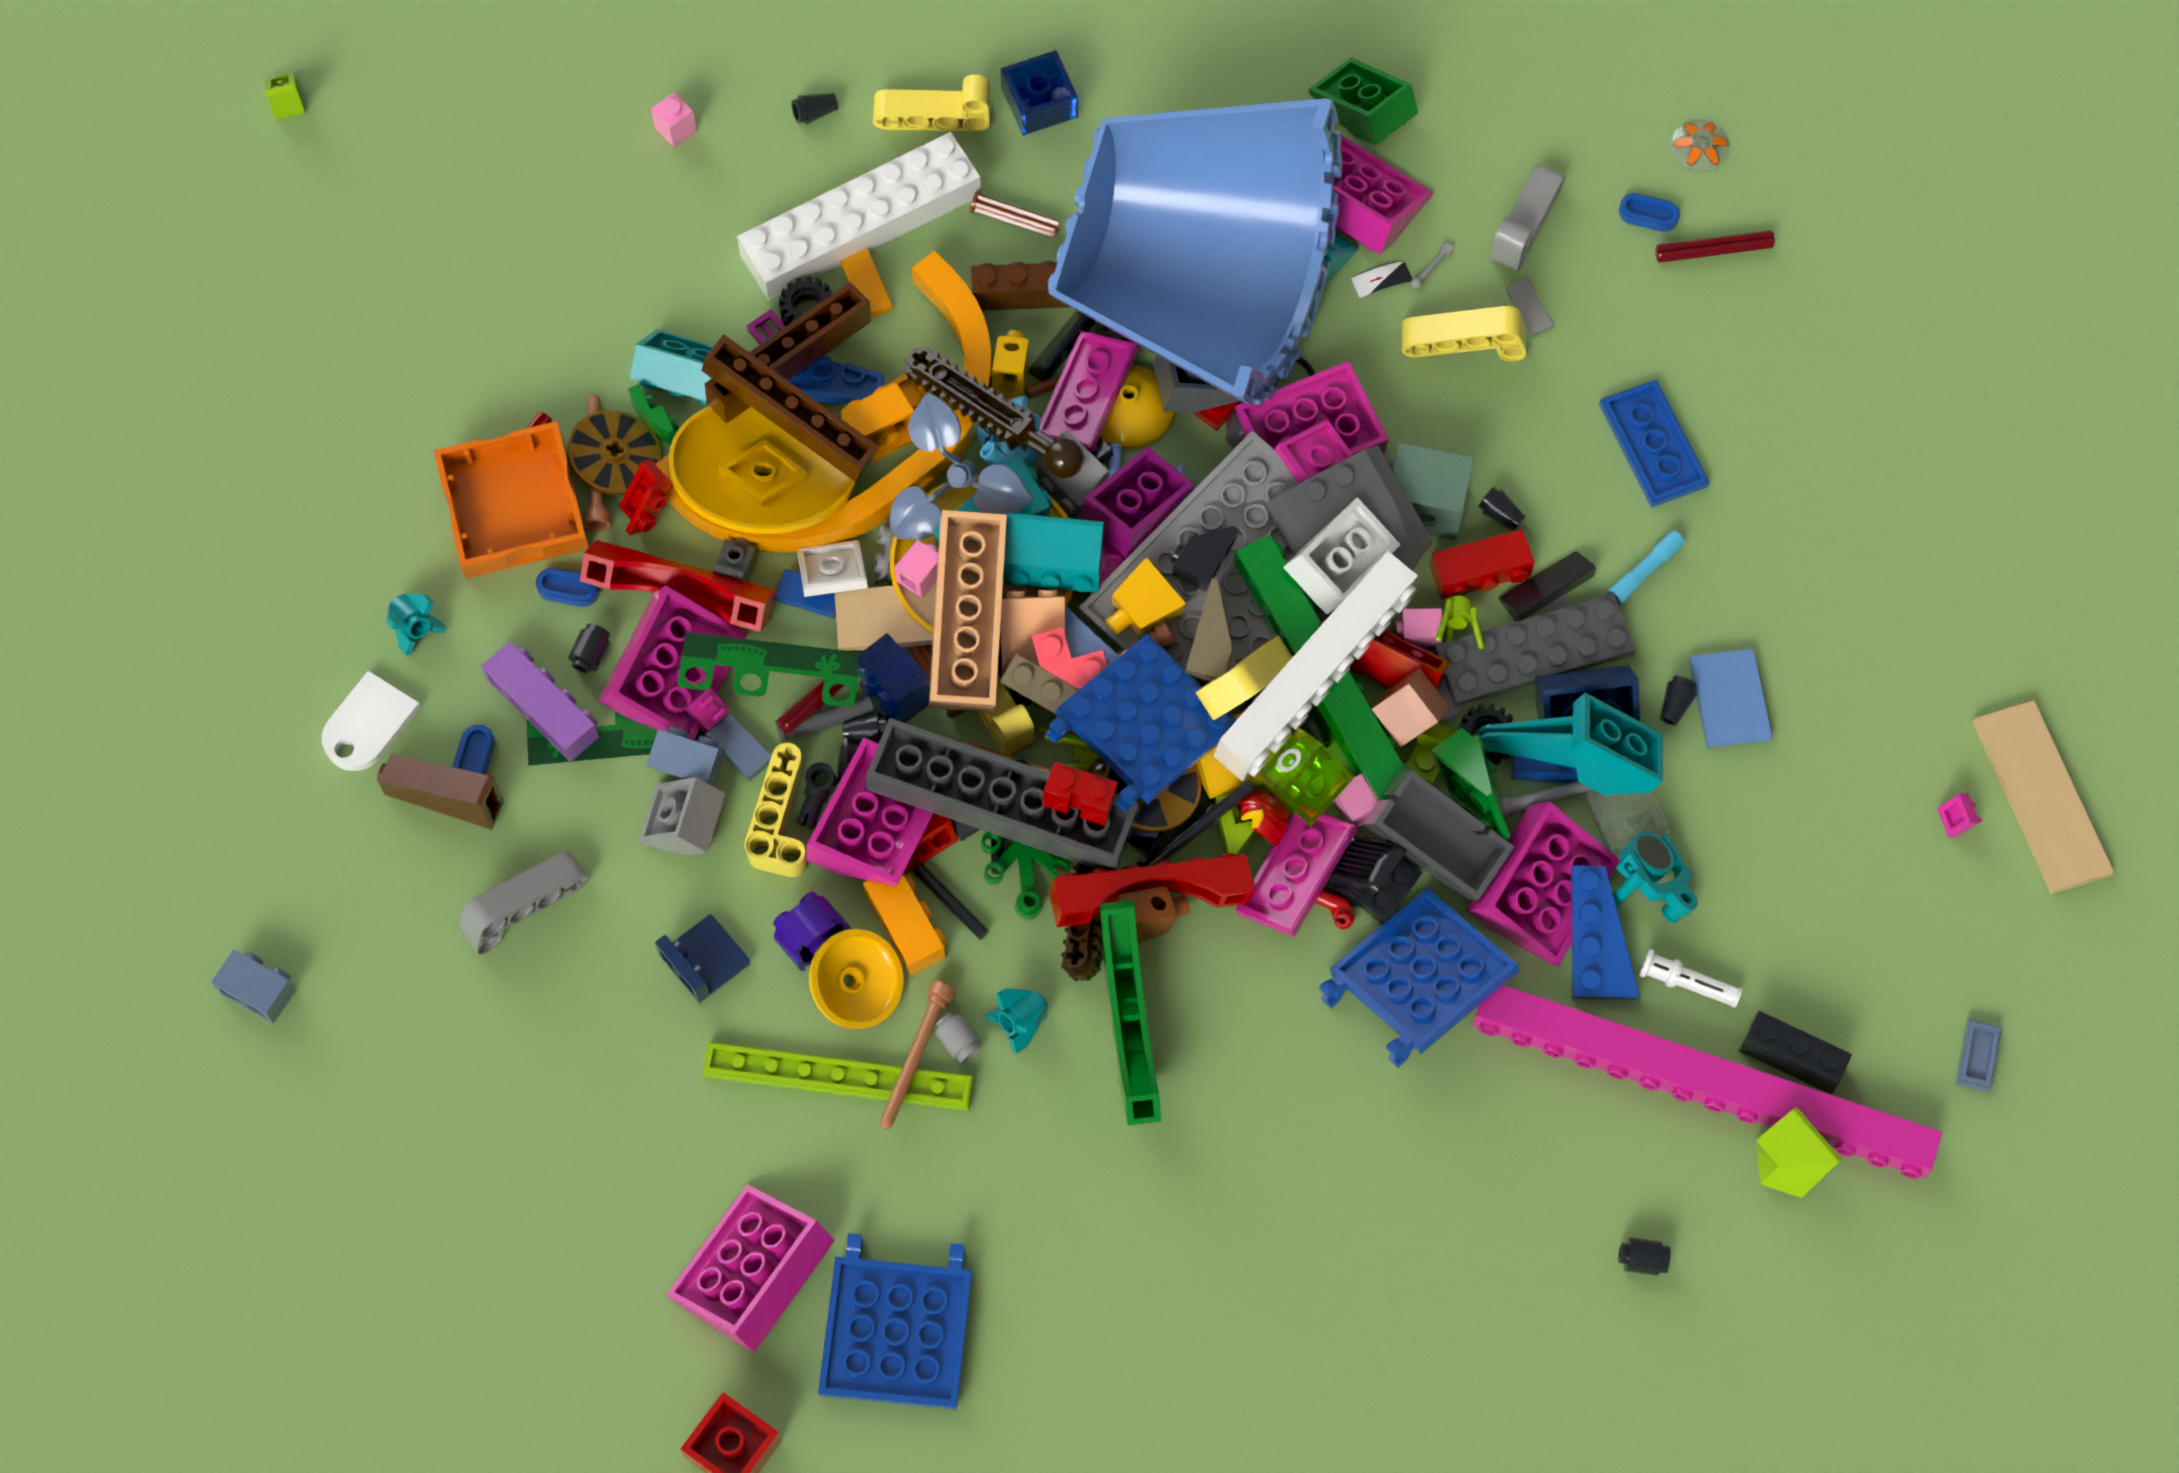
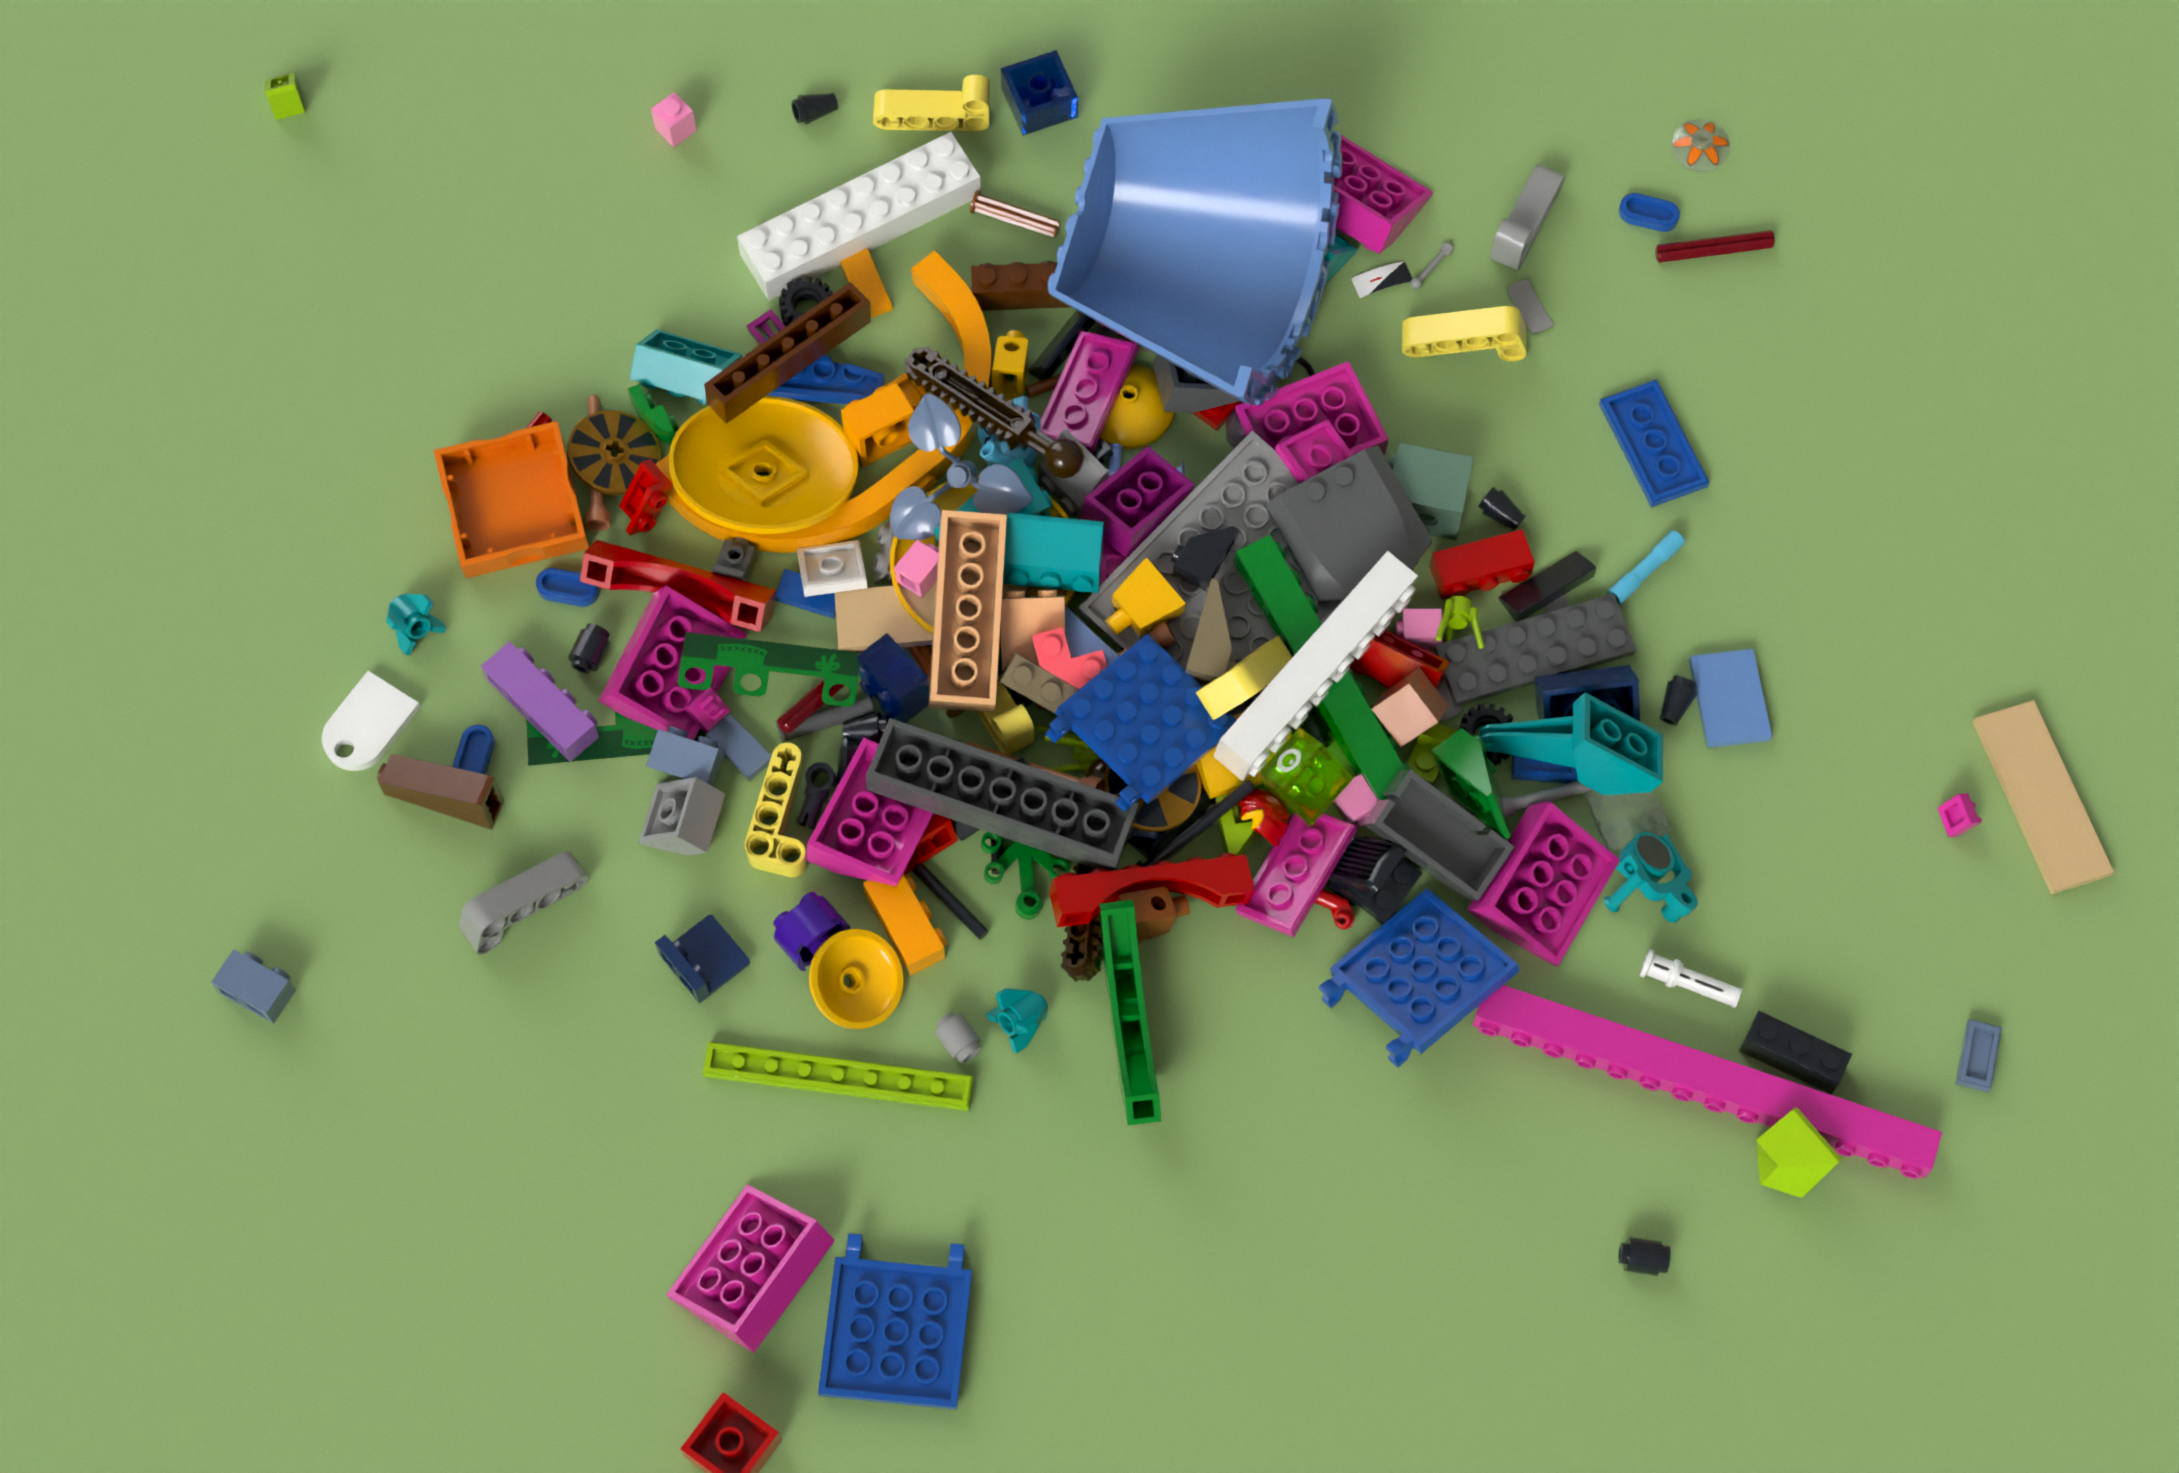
(789, 407): reddish brown brick -> none
(939, 997): nougat piece -> none
(1080, 790): red brick -> none
(1341, 555): white slope -> none
(1367, 99): green slope -> none
(1598, 945): blue wing -> none

